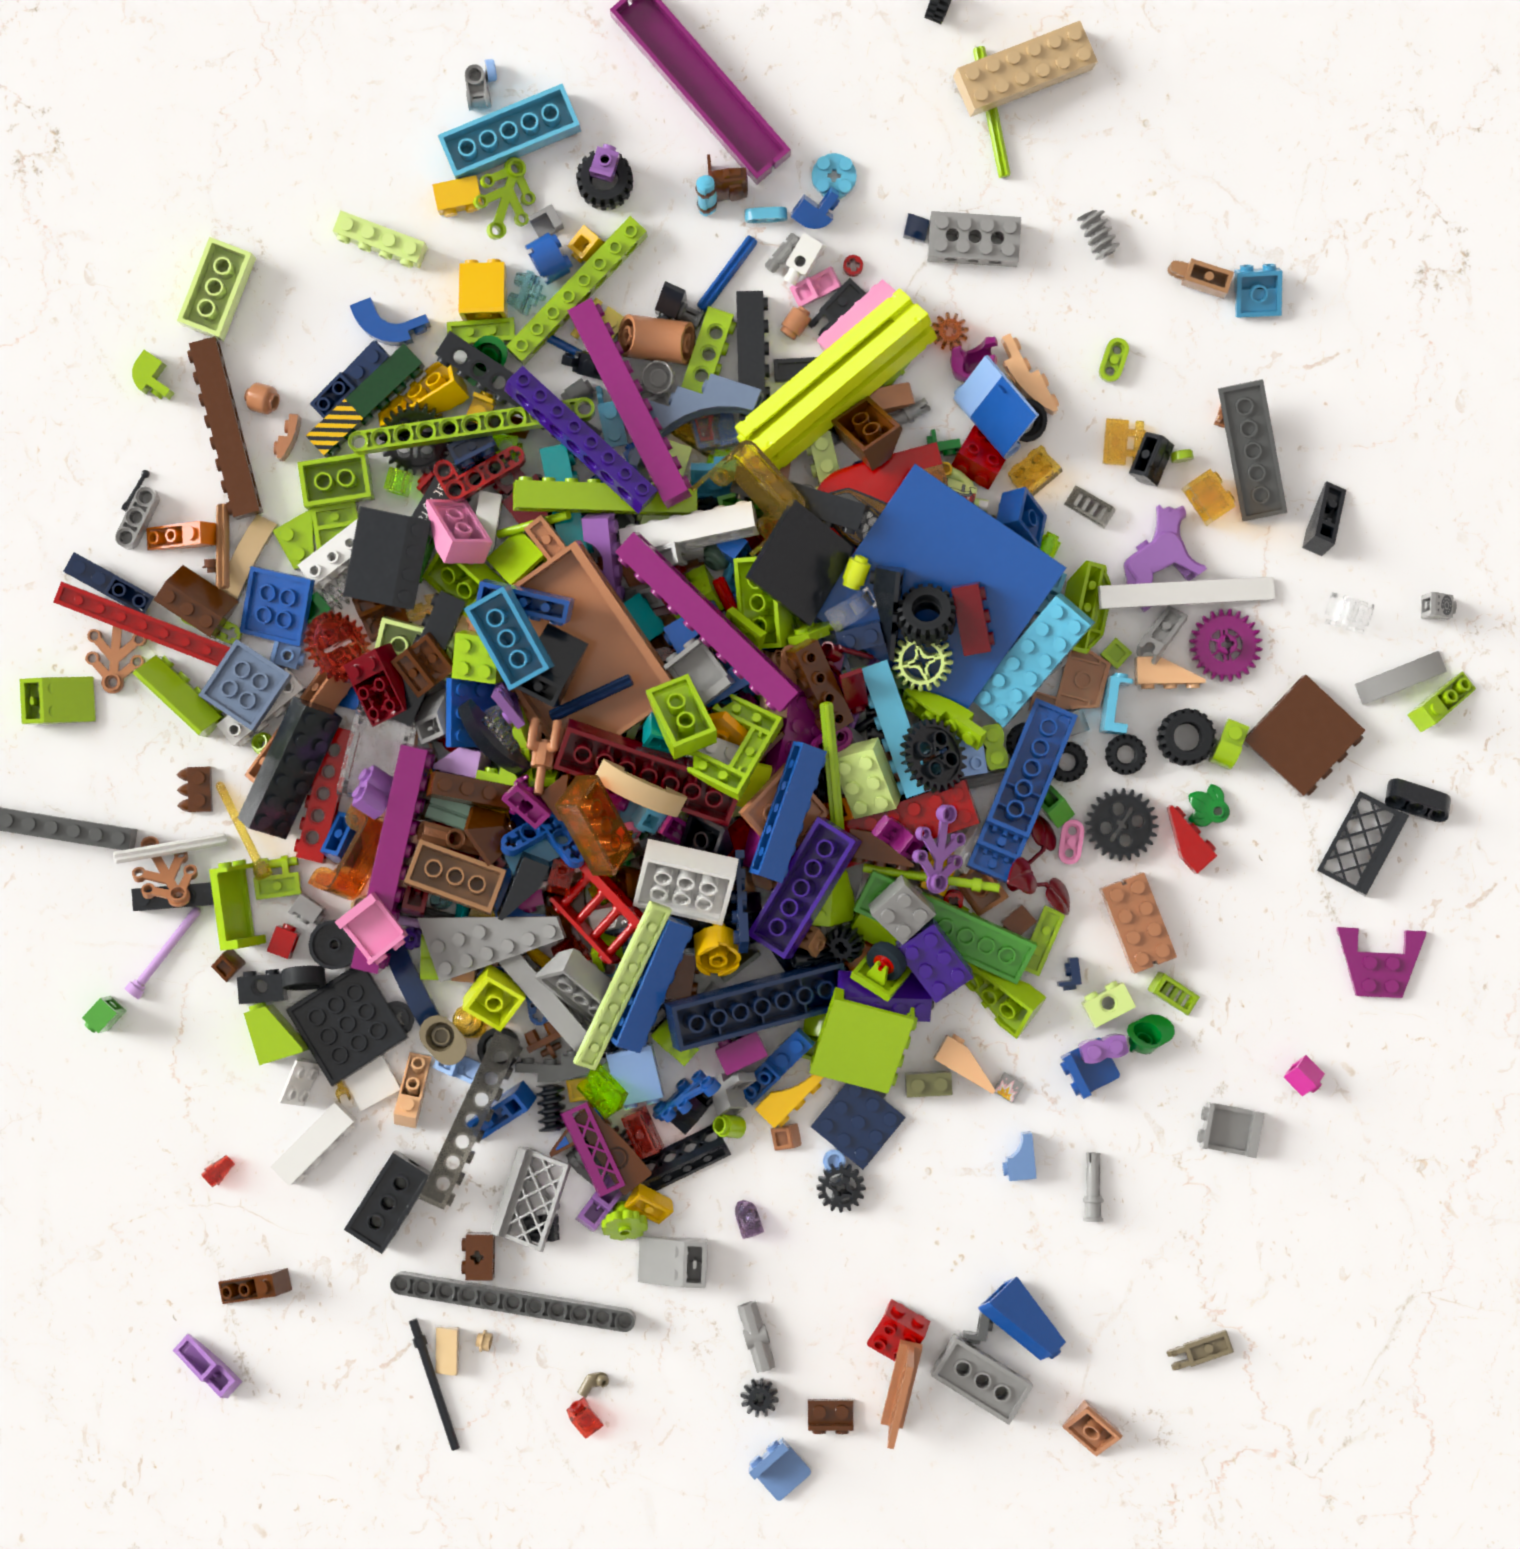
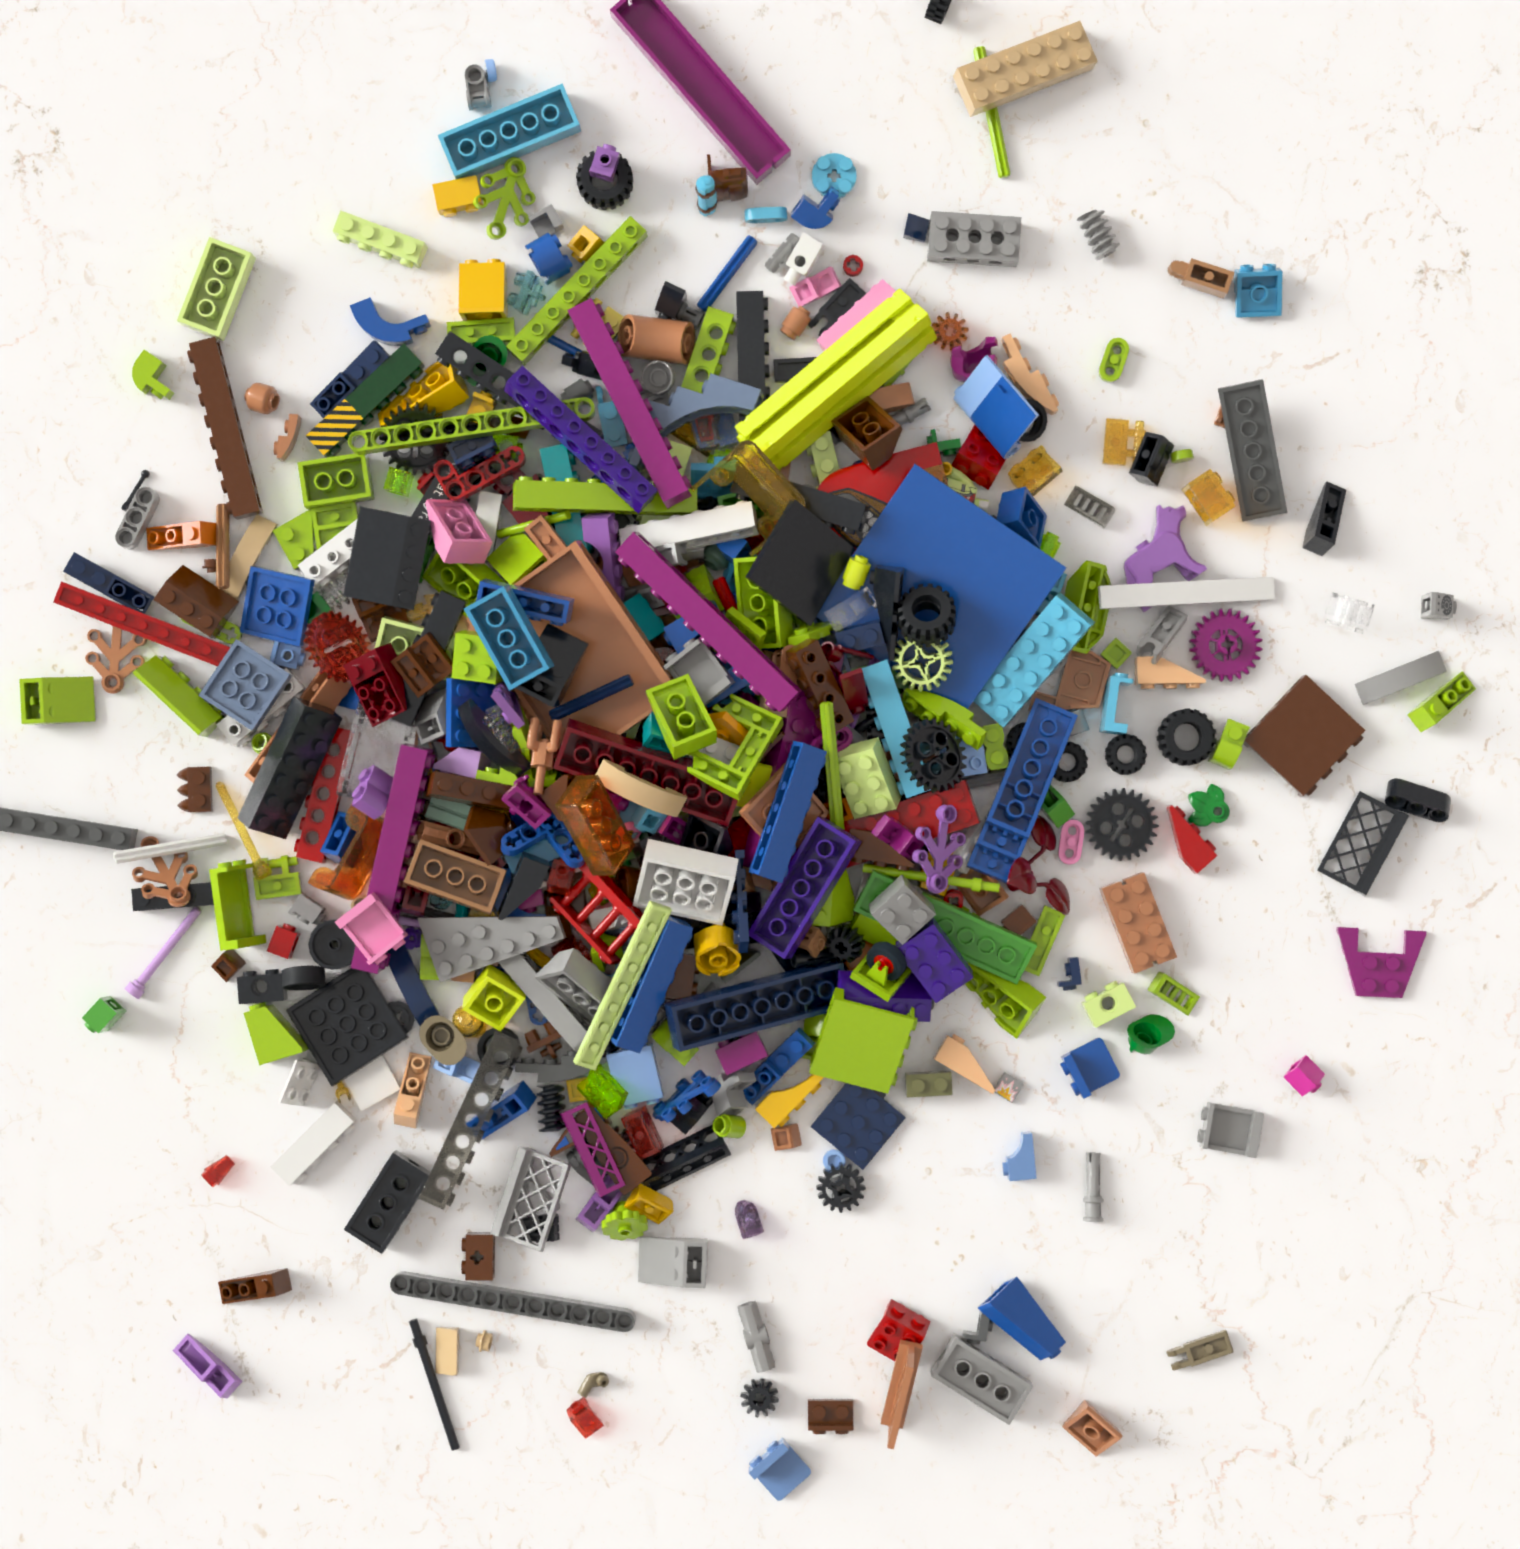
(972, 618): dark red brick -> none
(1109, 1046): medium lavender brick -> none

